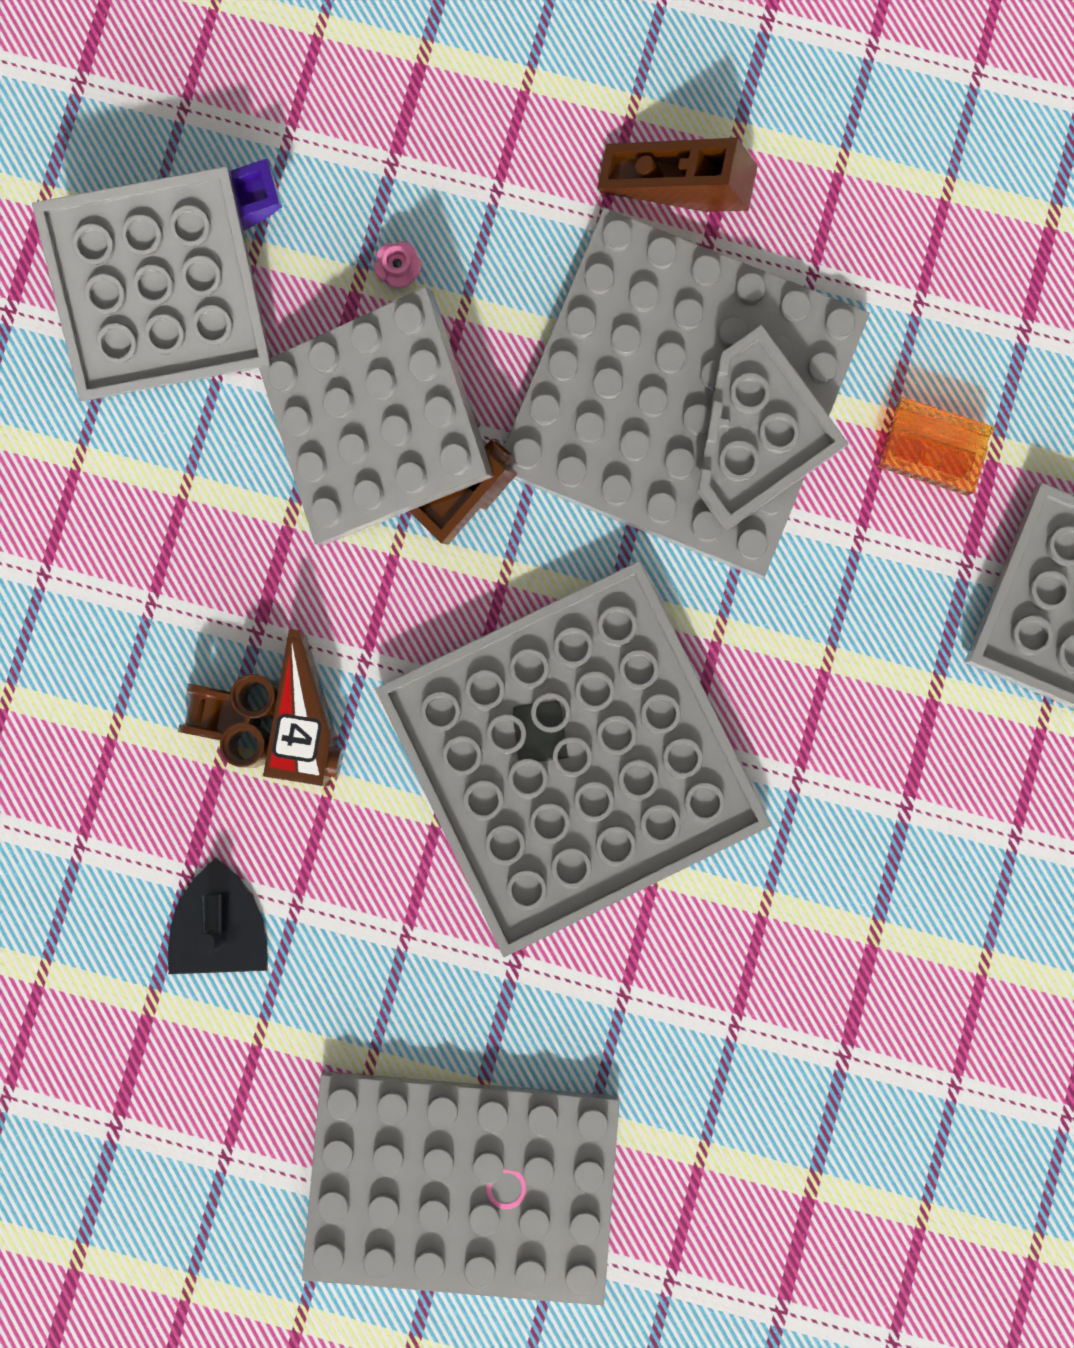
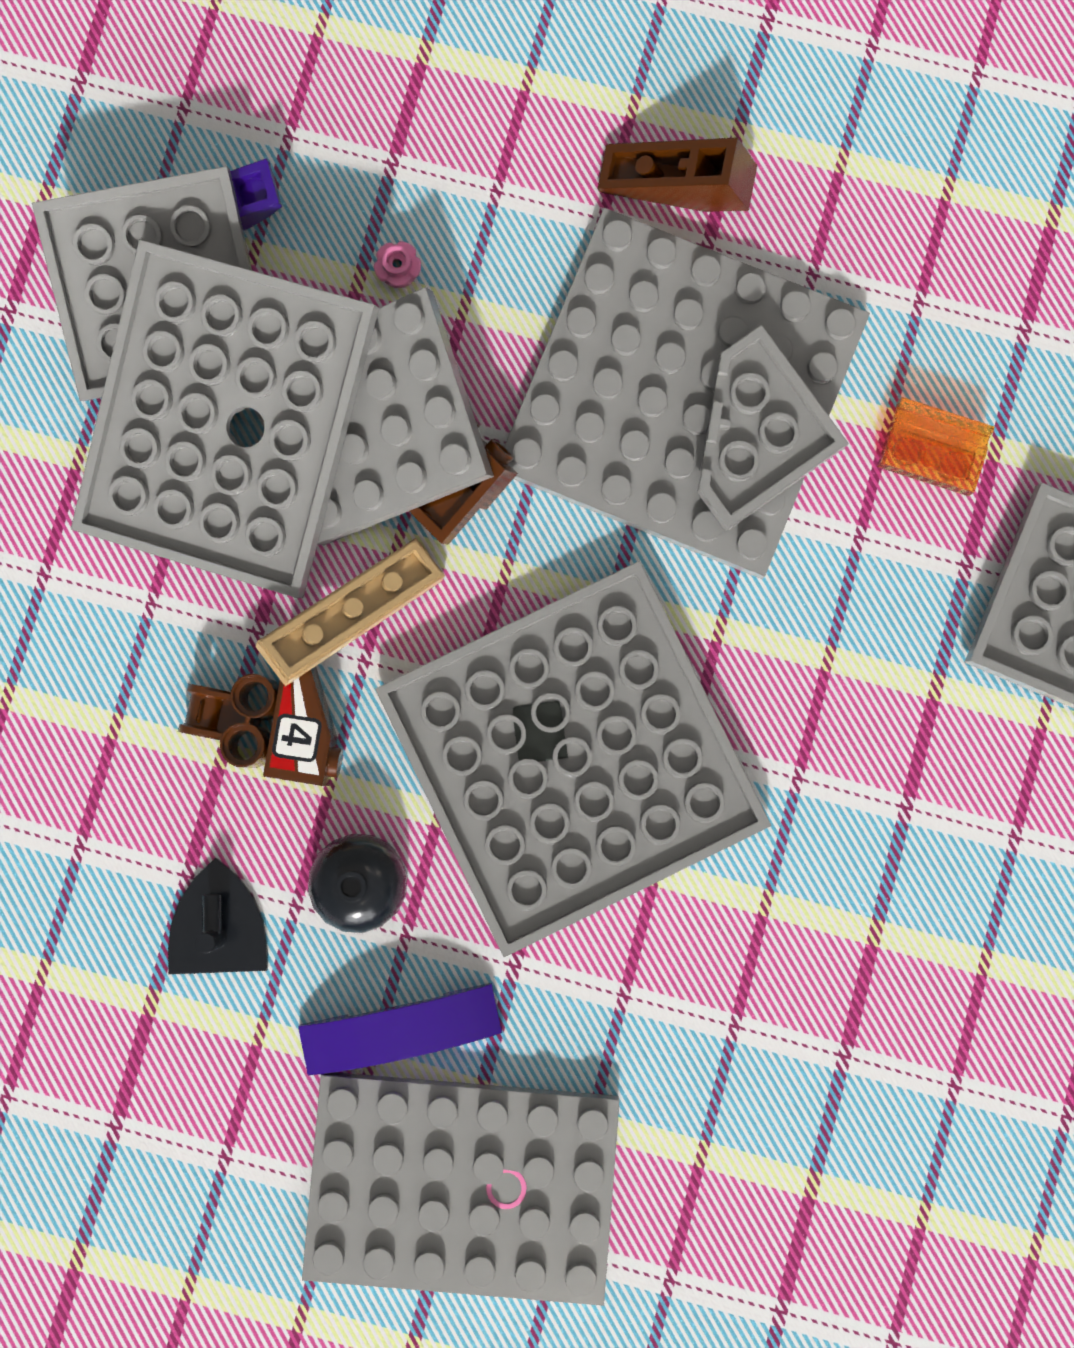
(185, 359): none -> light grey plate
(349, 611): none -> tan tile
(357, 883): none -> black cylinder
(400, 1031): none -> dark purple slope

